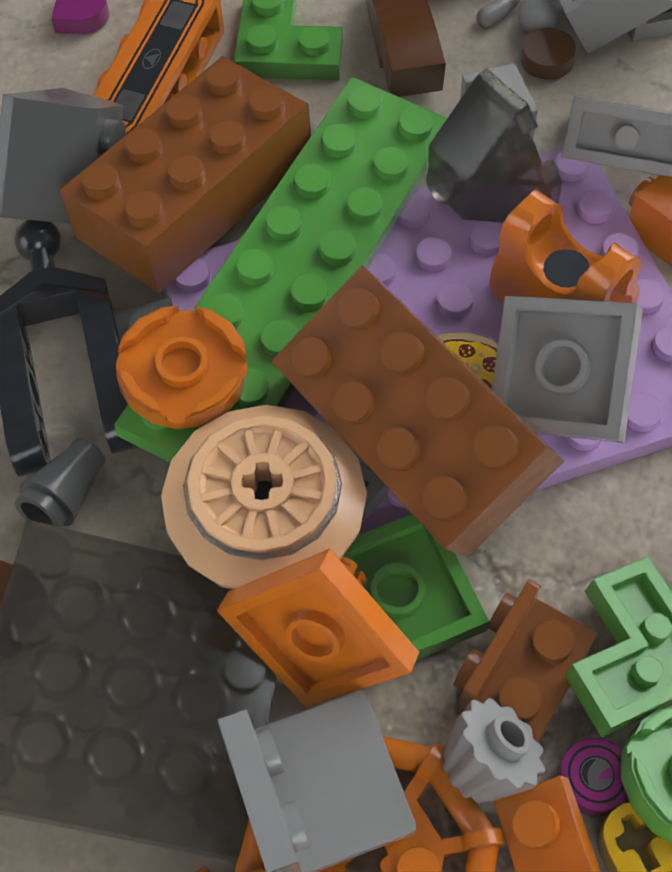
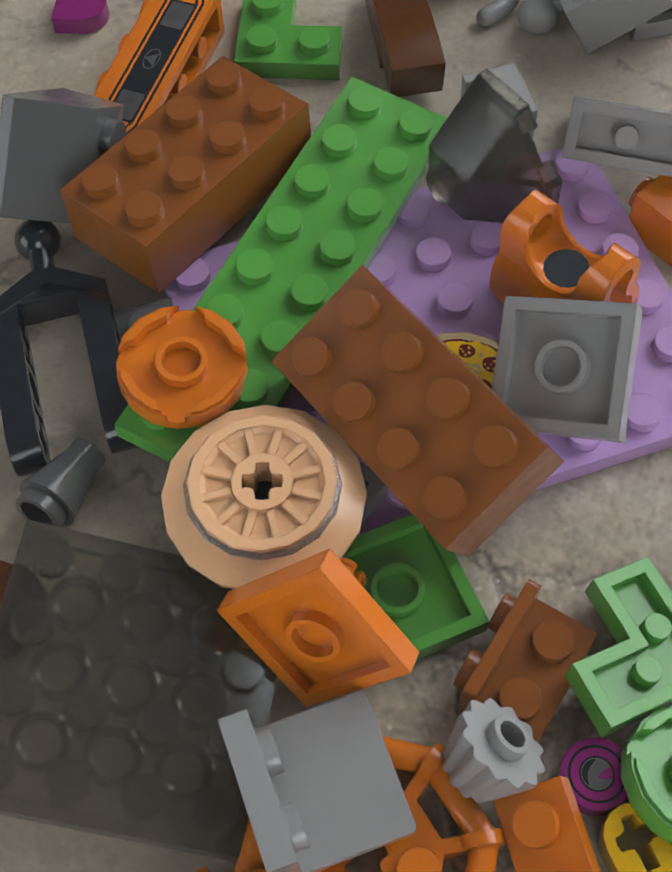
(548, 53): reddish brown tile -> none

